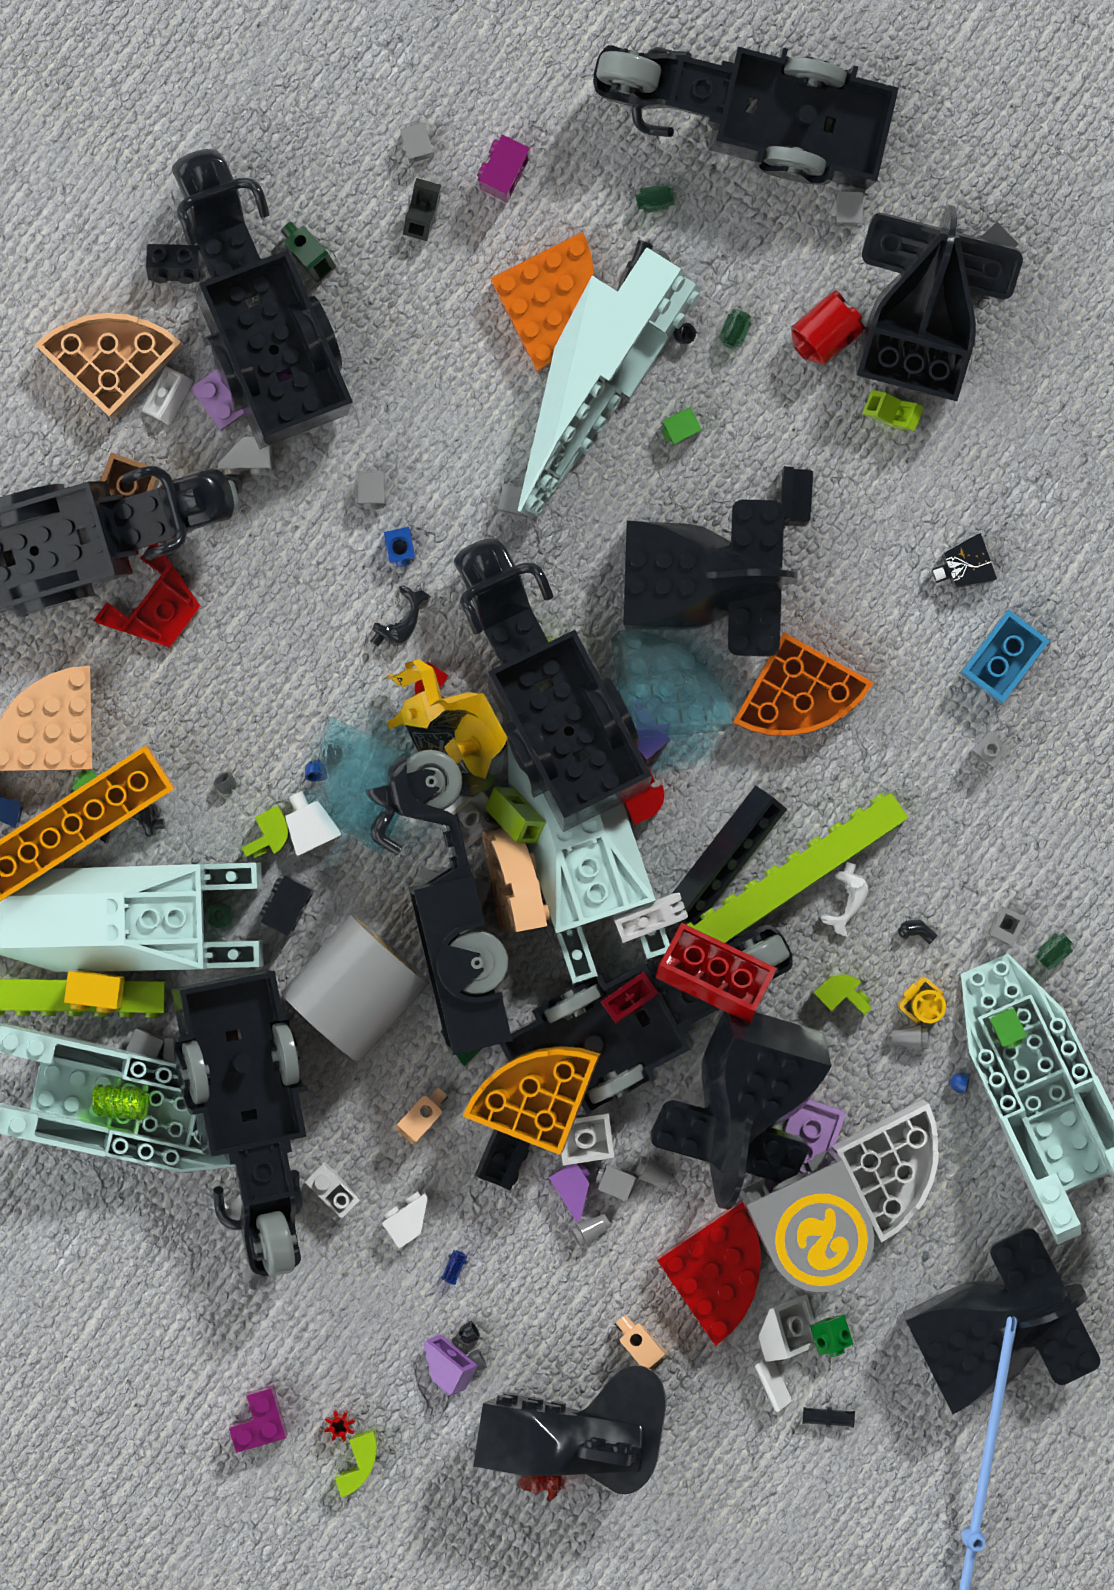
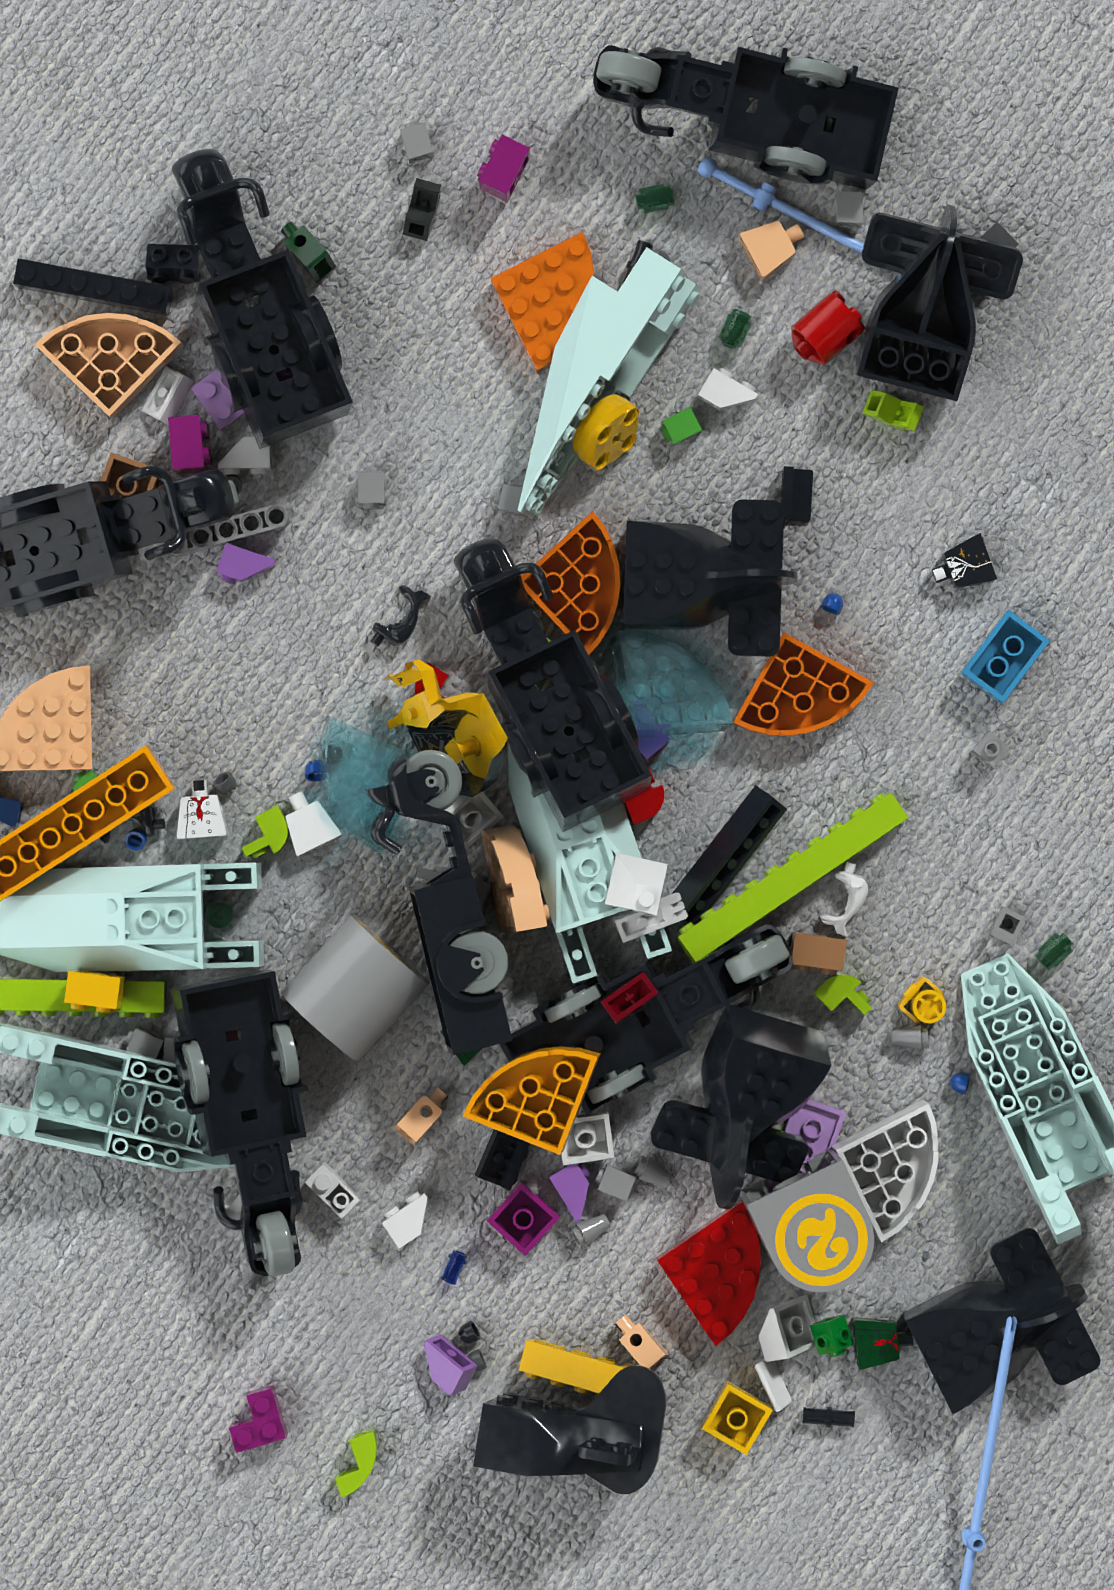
(93, 287): none -> black brick
(120, 1102): clear neon green piece -> none
(134, 842): none -> blue hinge
(161, 613): red wing -> none
(188, 444): none -> magenta brick
(201, 814): none -> white torso
(240, 531): none -> light grey beam
(242, 564): none -> medium lavender slope
(286, 905): black brick -> none
(347, 1422): red gear -> none
(394, 536): blue brick -> none
(489, 822): dark grey hinge -> none
(515, 815): lime brick -> none
(523, 1218): none -> magenta brick
(537, 1484): clear red hair -> none
(567, 1367): none -> yellow wedge
(583, 582): none -> orange brick
(606, 431): none -> yellow piece
(636, 884): none -> white slope
(688, 334): black hinge -> none
(715, 972): red slope -> none
(724, 392): none -> white slope
(736, 1417): none -> yellow brick
(765, 197): none -> light blue bar
(770, 246): none -> light nougat torso
(817, 952): none -> medium nougat brick
(832, 603): none -> blue hinge
(878, 1341): none -> dark green torso
(914, 928): black arm -> none
(1007, 1028): bright green brick -> none

